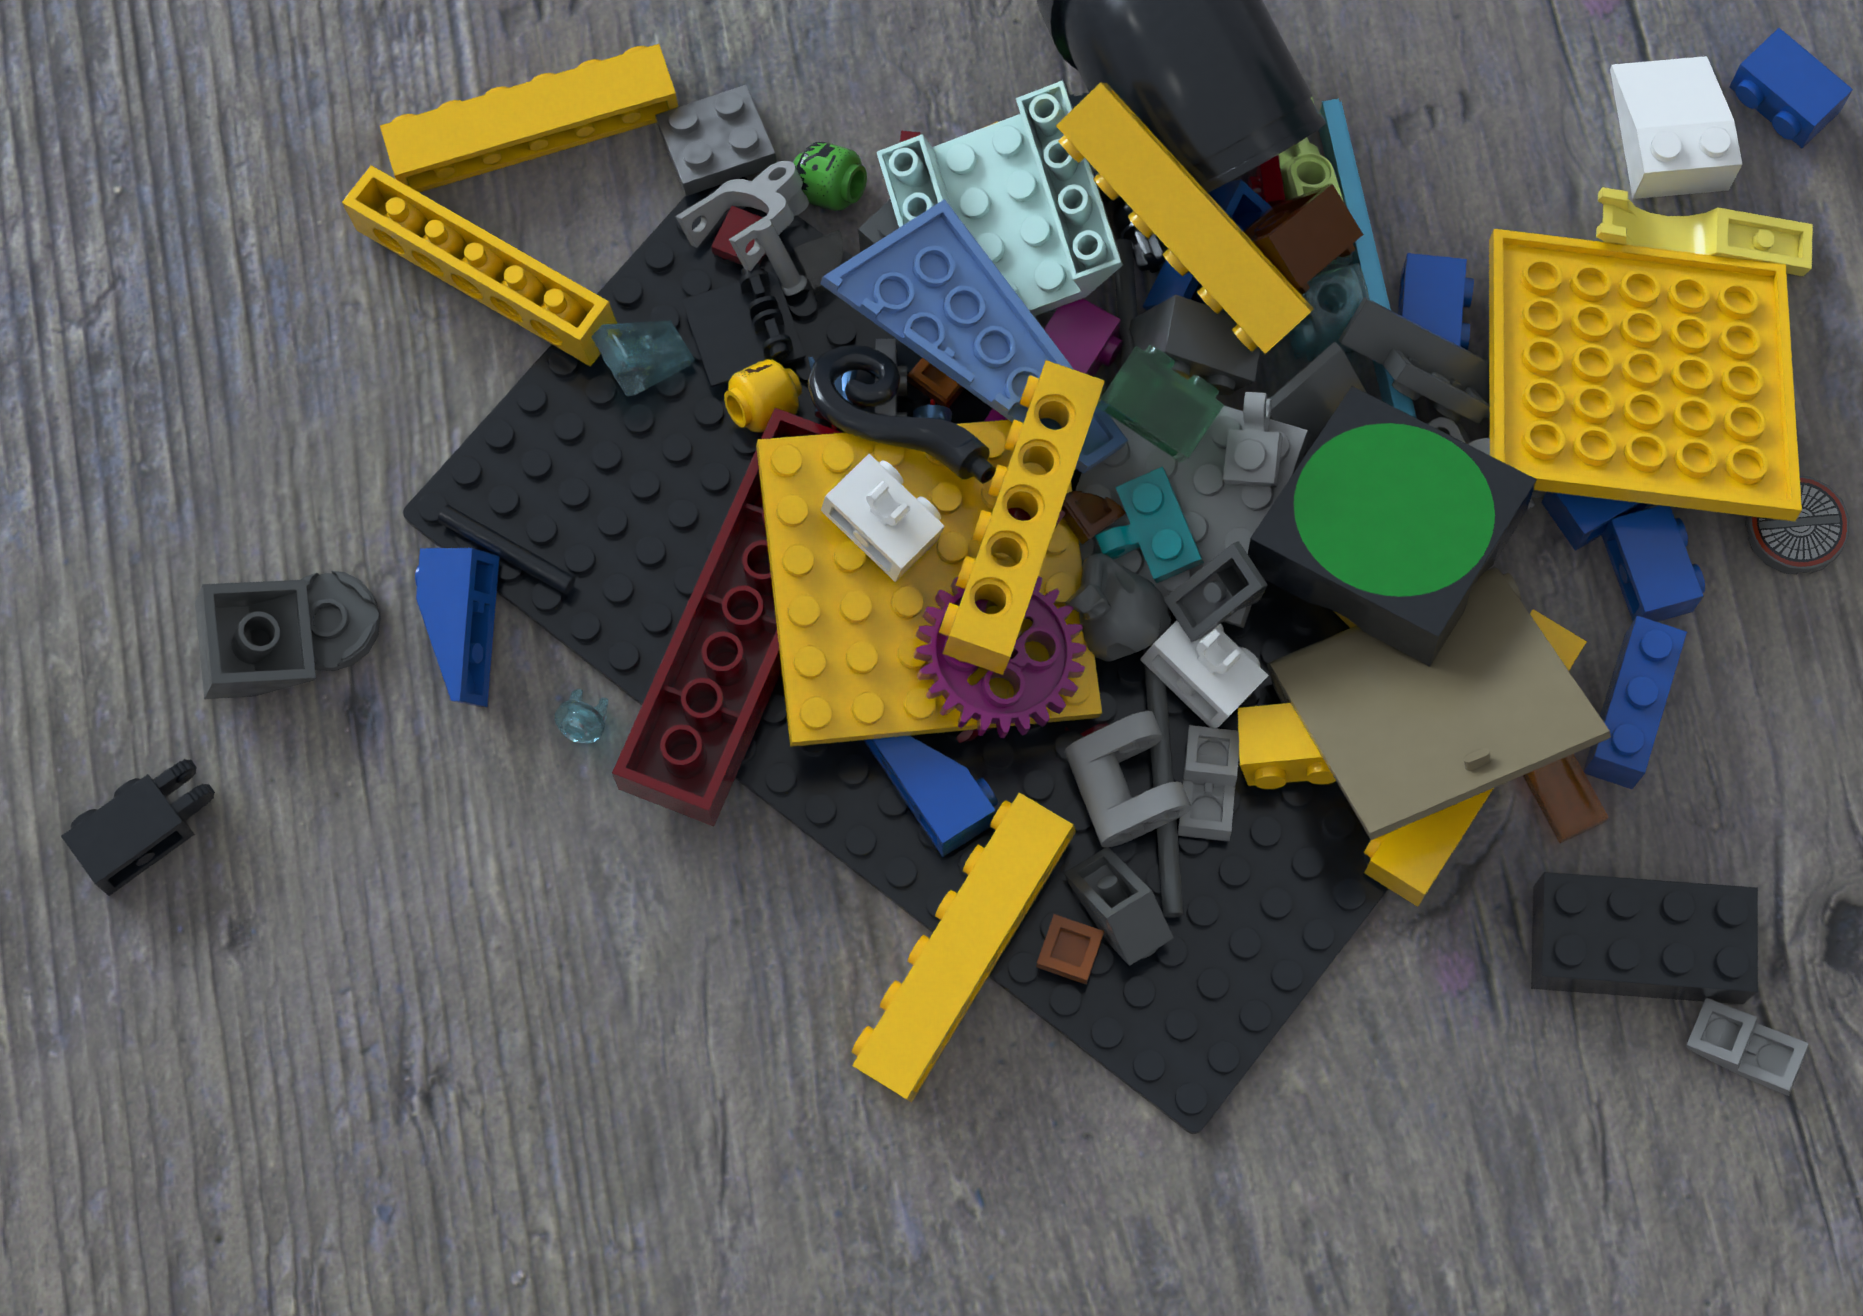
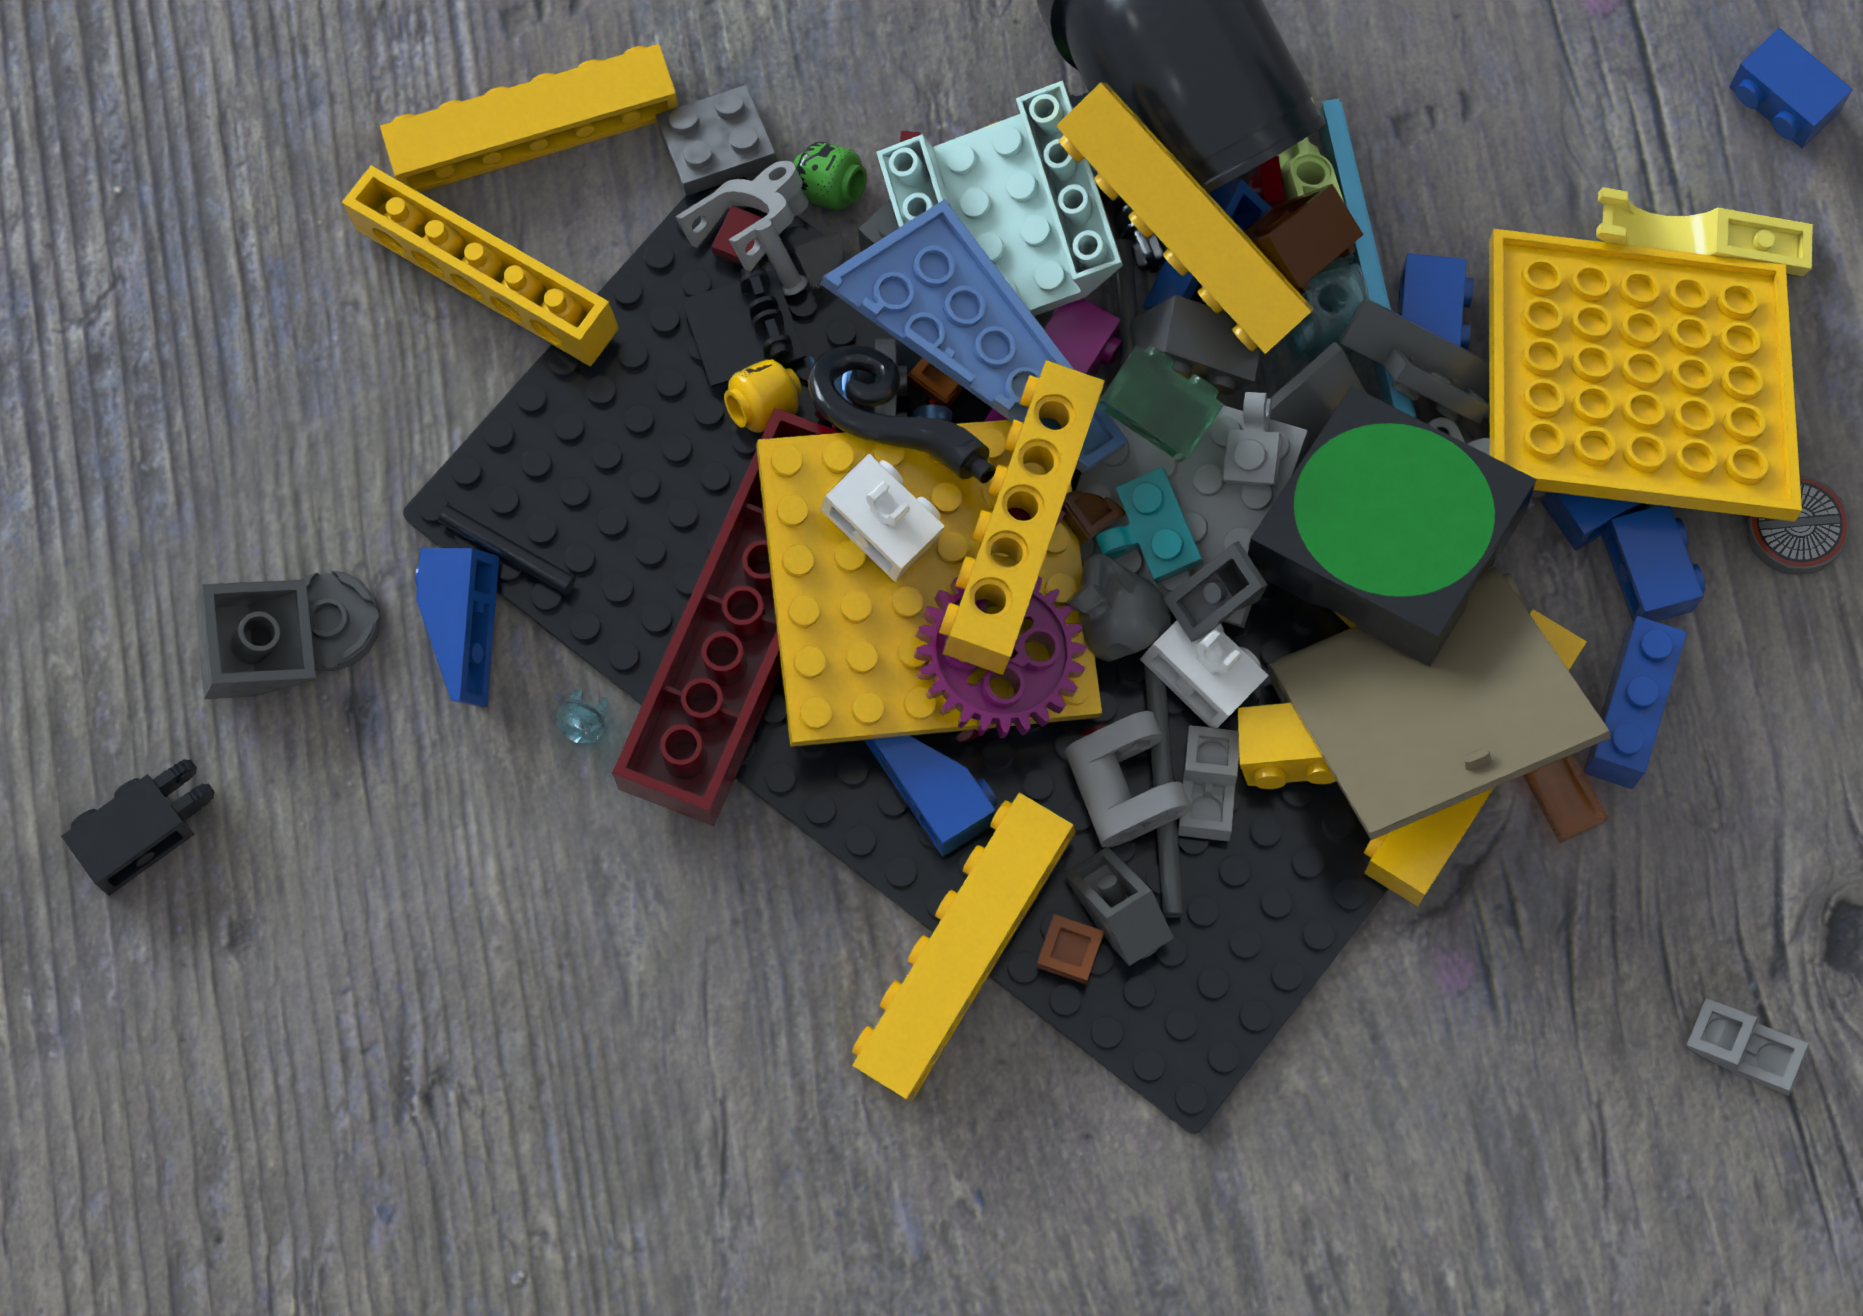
(642, 353): clear light blue slope -> none
(1645, 938): black brick -> none
(1675, 128): white slope -> none

